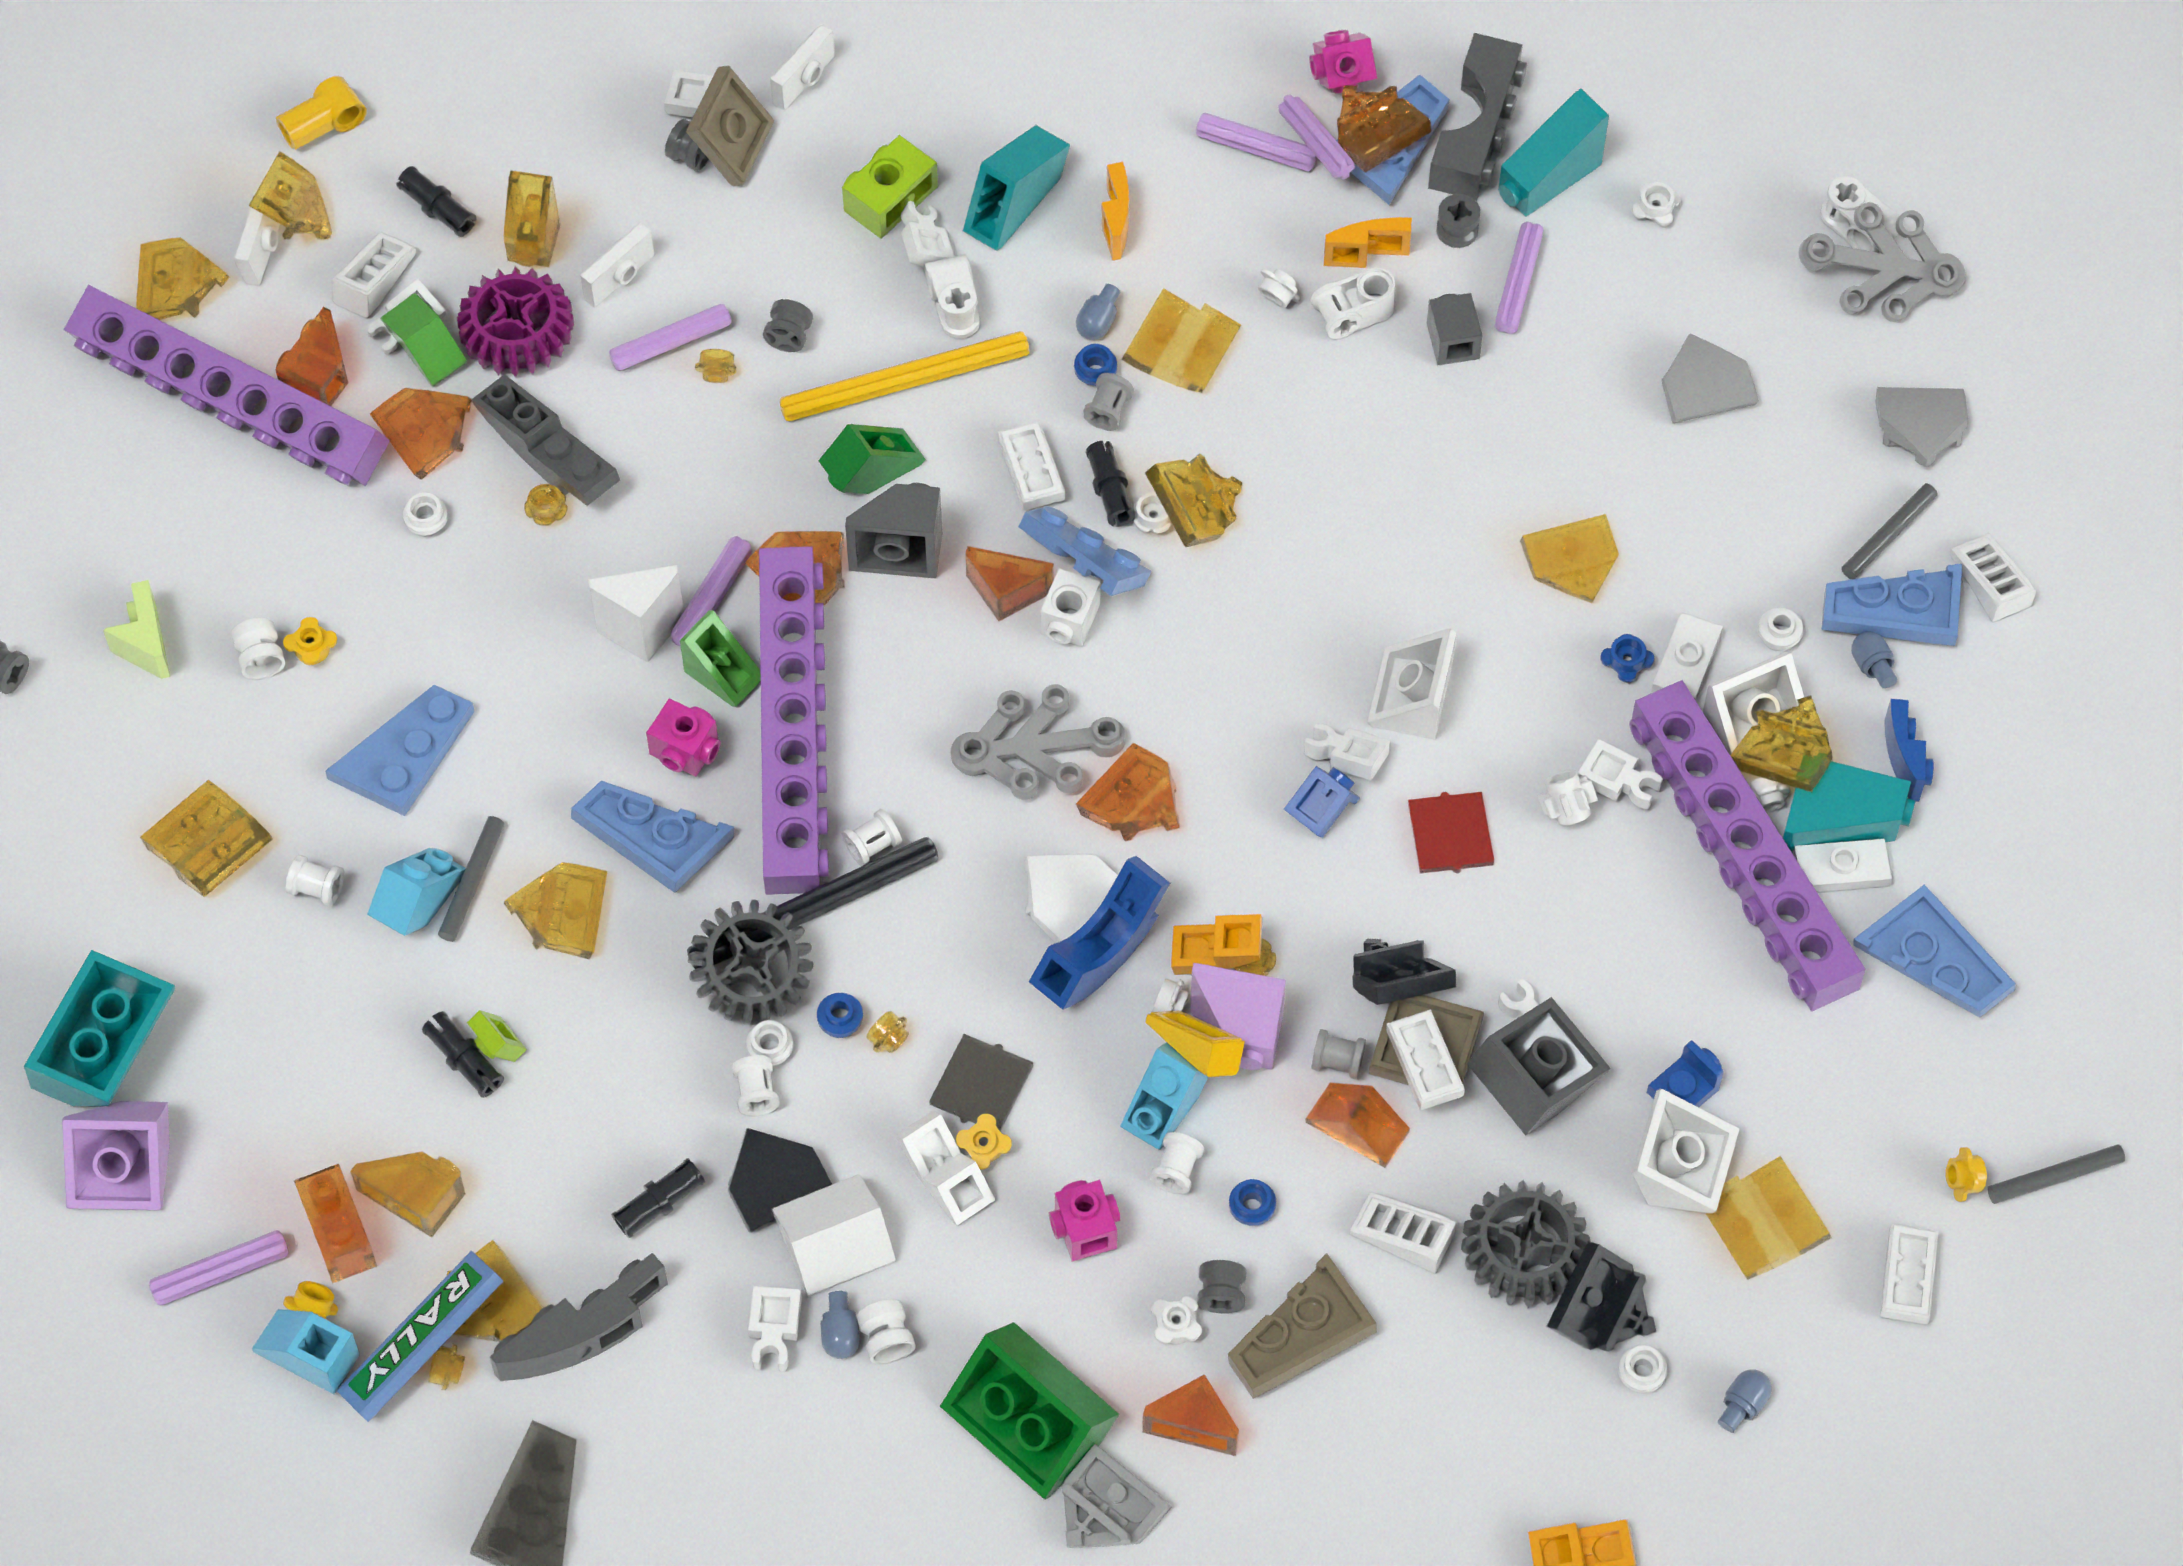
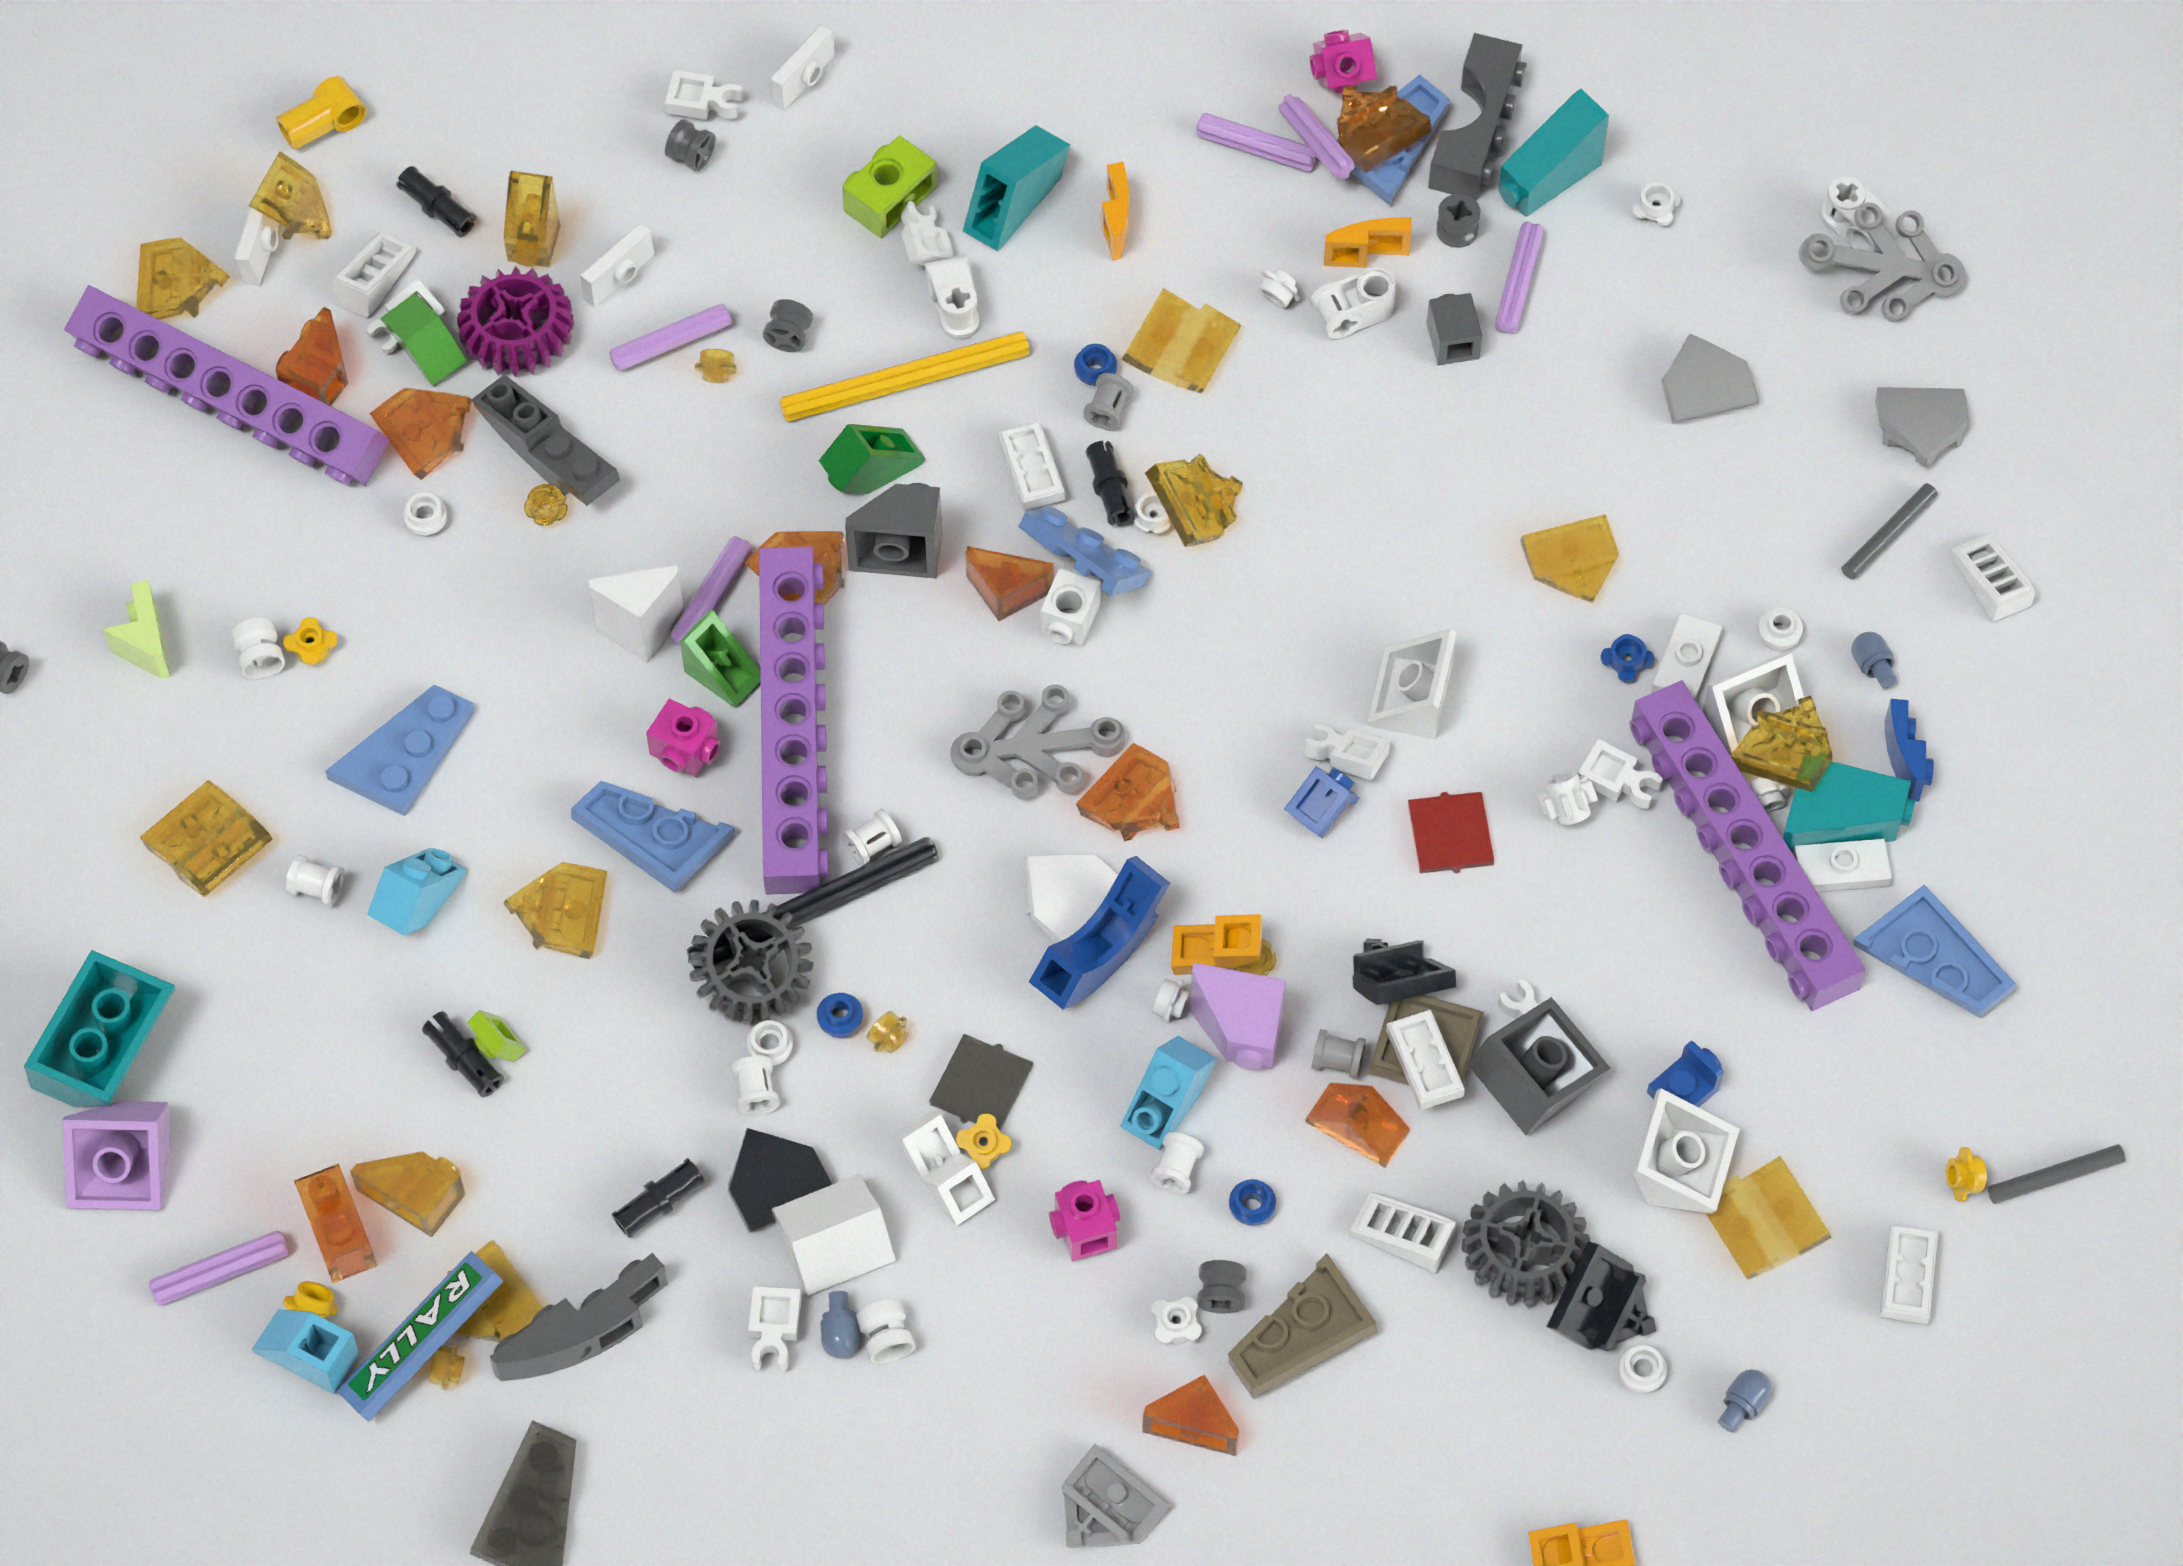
(471, 879): dark grey bar -> none
(730, 126): dark tan plate -> none
(1027, 1408): green slope -> none
(1098, 313): sand blue cylinder -> none
(1200, 1043): yellow slope -> none
(1903, 608): medium blue wing -> none

